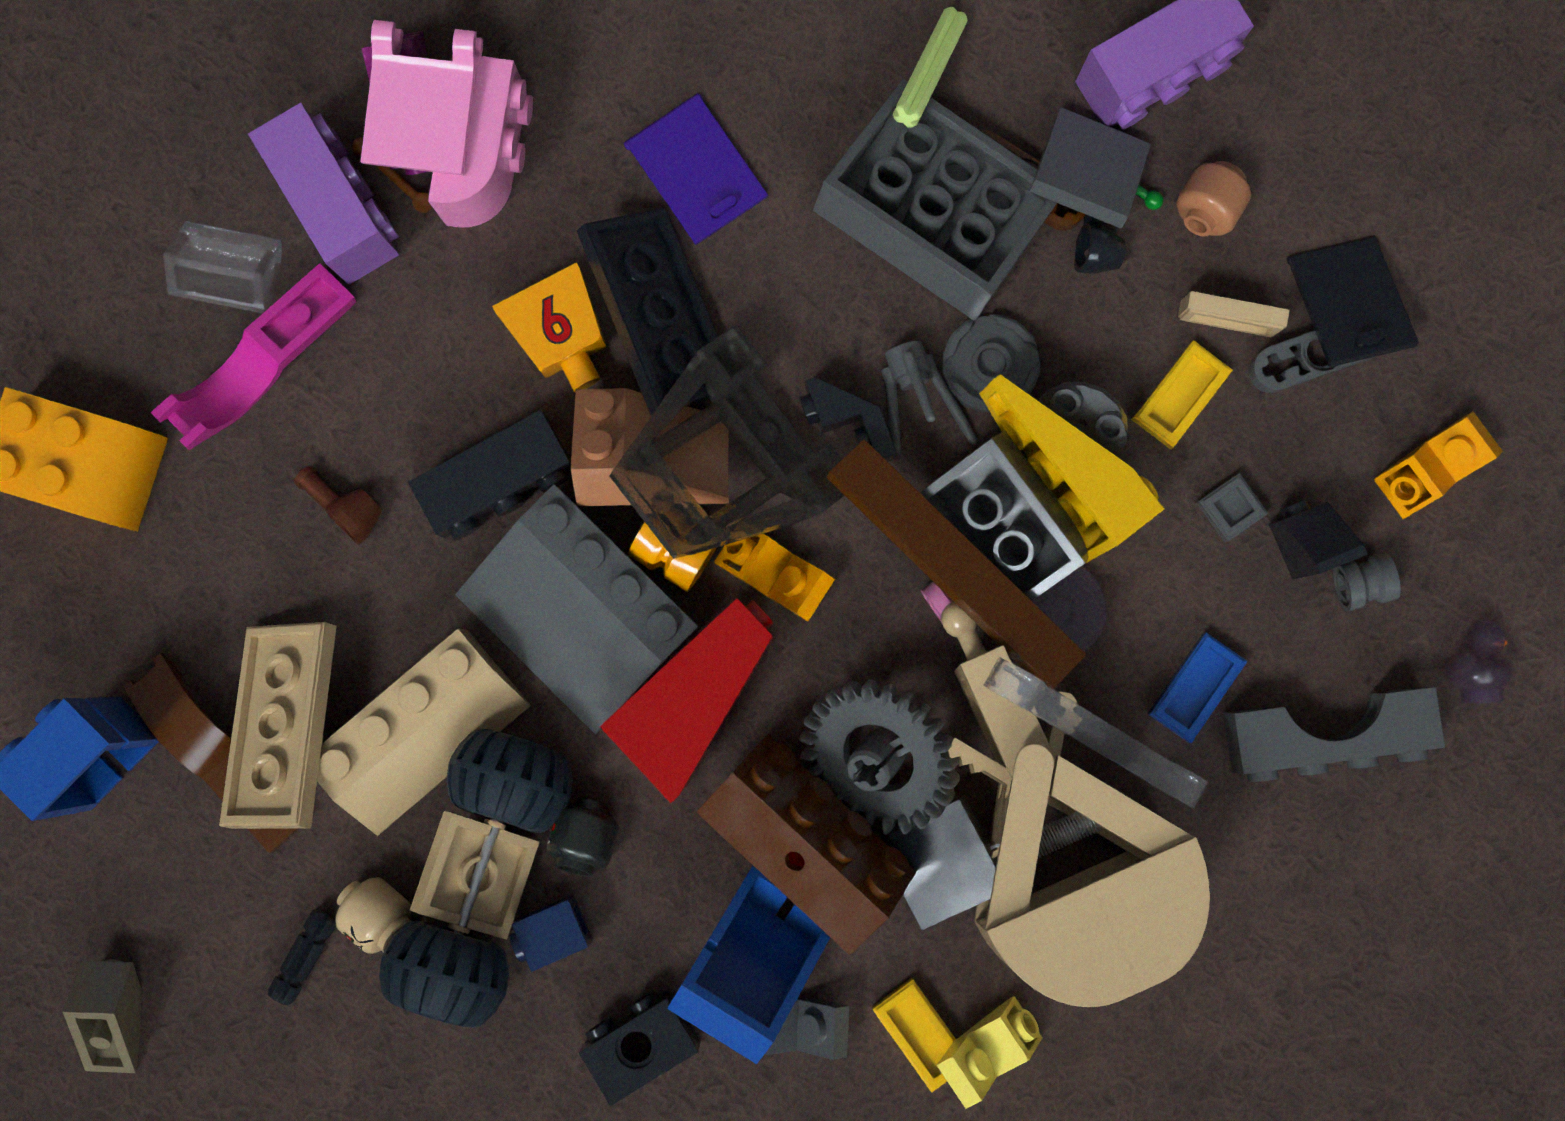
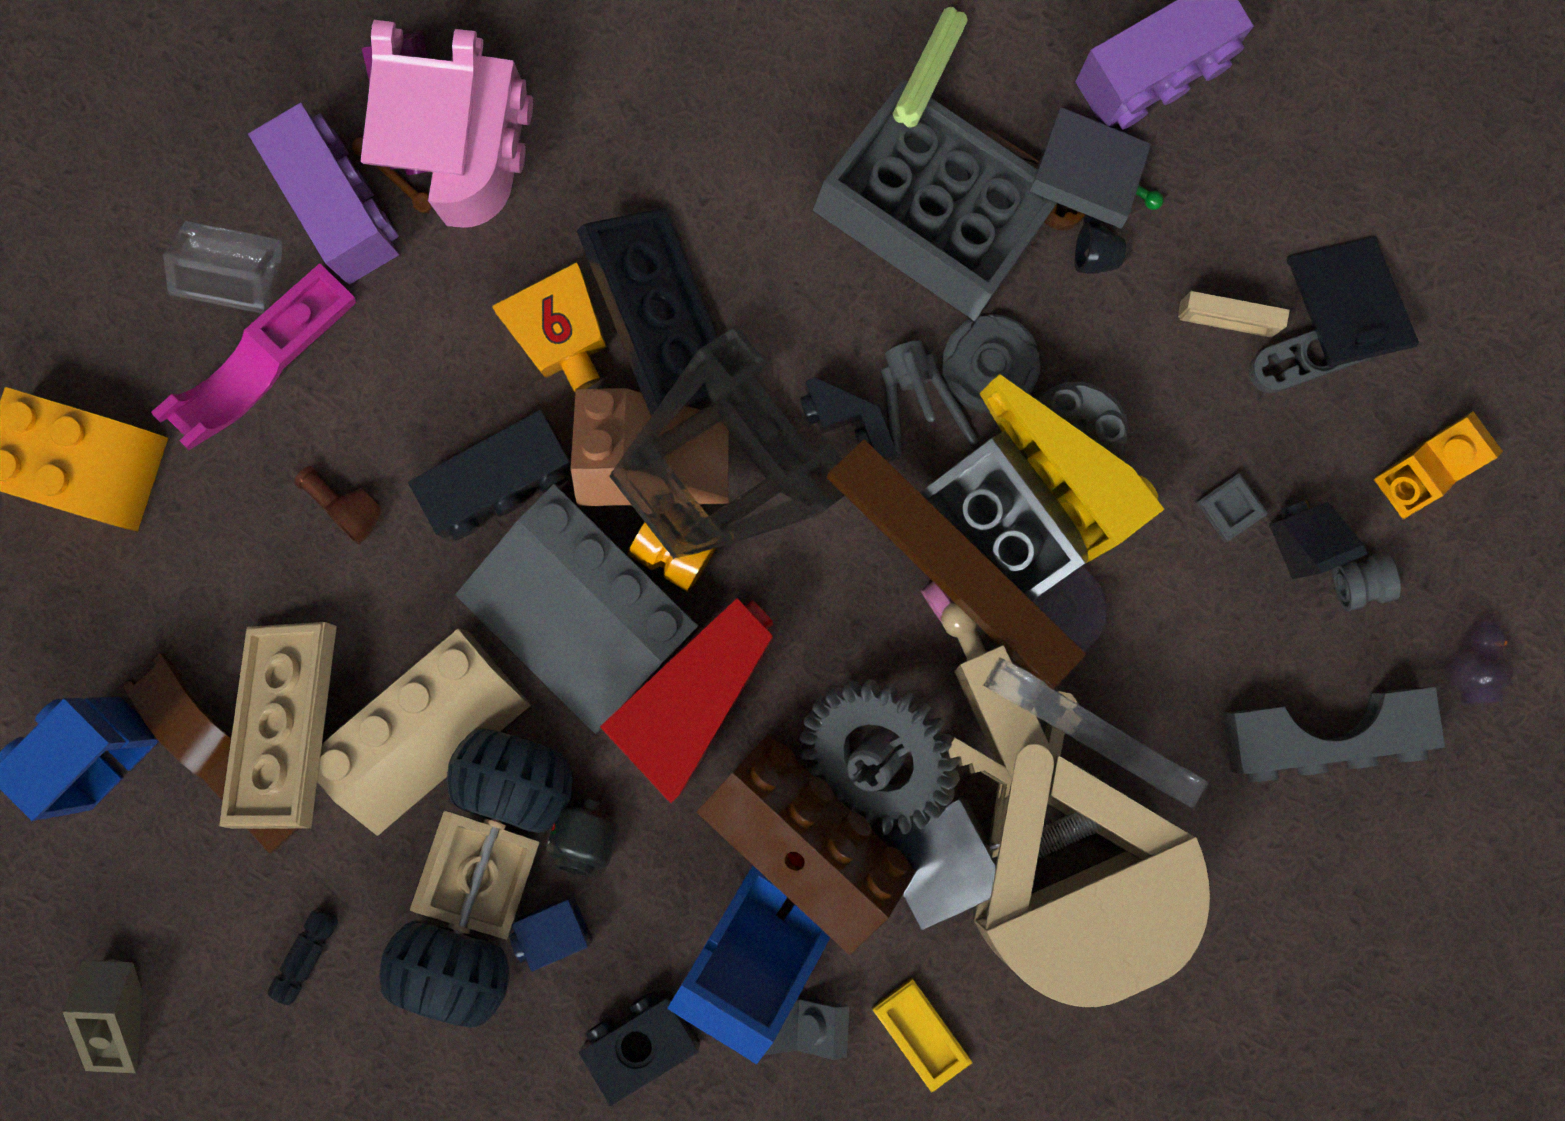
(371, 913): tan head -> none
(696, 169): dark purple container -> none
(776, 573): light orange slope -> none
(989, 1050): light yellow slope -> none
(1182, 394): yellow tile -> none
(1197, 687): blue tile -> none
(1214, 198): nougat head -> none

